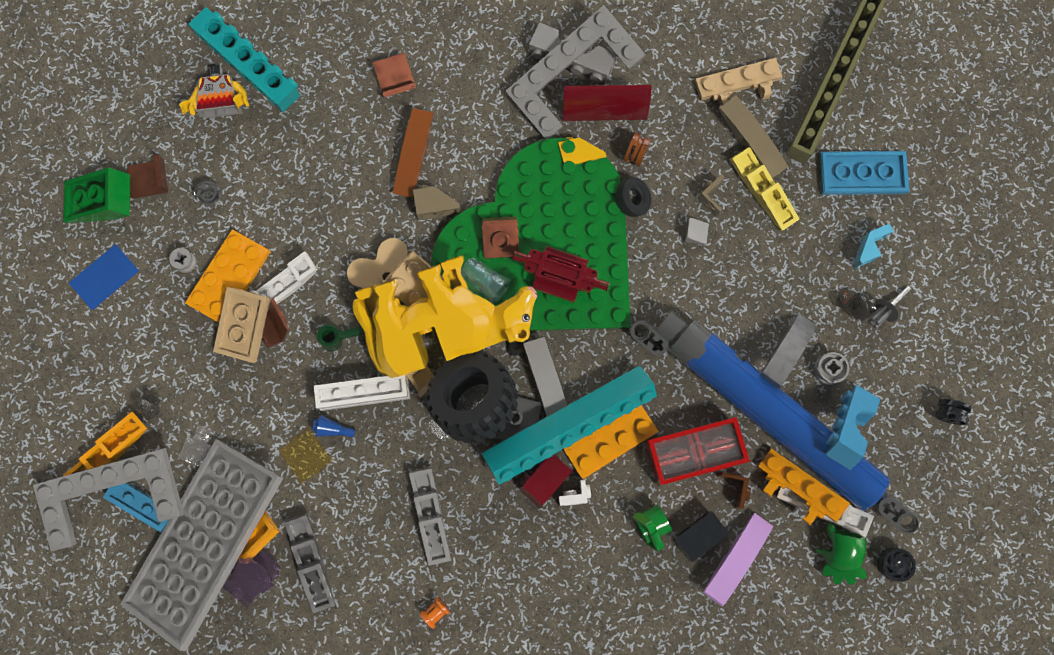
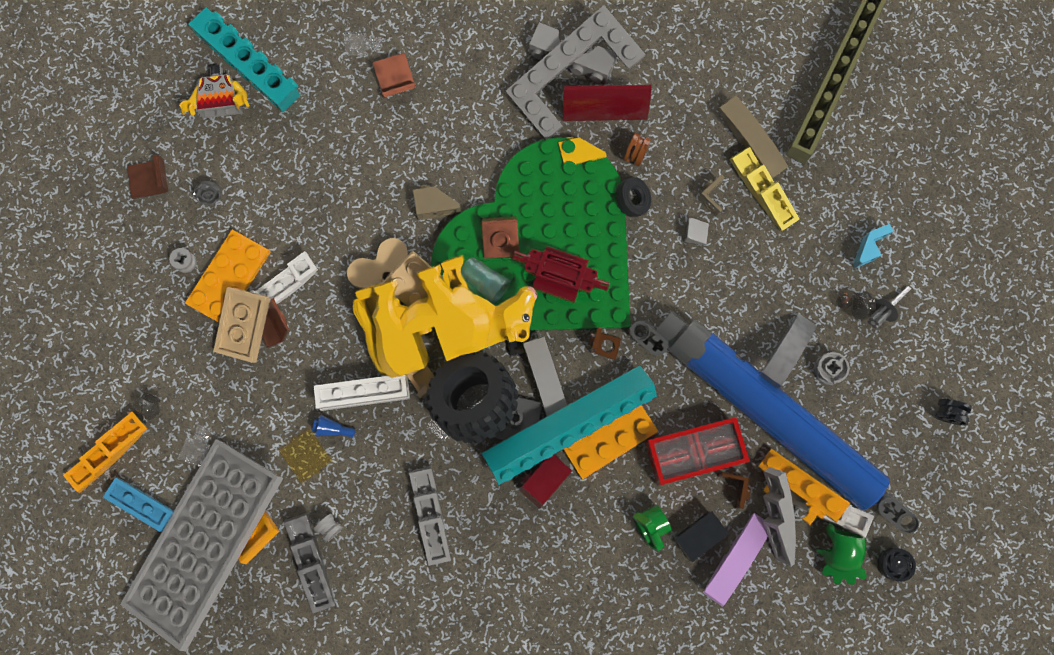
(97, 197): green slope -> none
(103, 277): blue sticker -> none
(151, 465): light grey plate -> none
(252, 577): clear purple piece -> none
(328, 528): none -> light grey wheel
(339, 336): dark green piece -> none
(358, 44): none -> clear plate
(413, 152): dark orange slope -> none
(434, 613): orange bush -> none
(573, 498): white bracket -> none
(596, 340): none -> reddish brown bracket
(756, 75): tan hinge -> none
(781, 522): none -> light grey slope
(846, 442): dark azure arch -> none
(864, 172): dark azure tile -> none

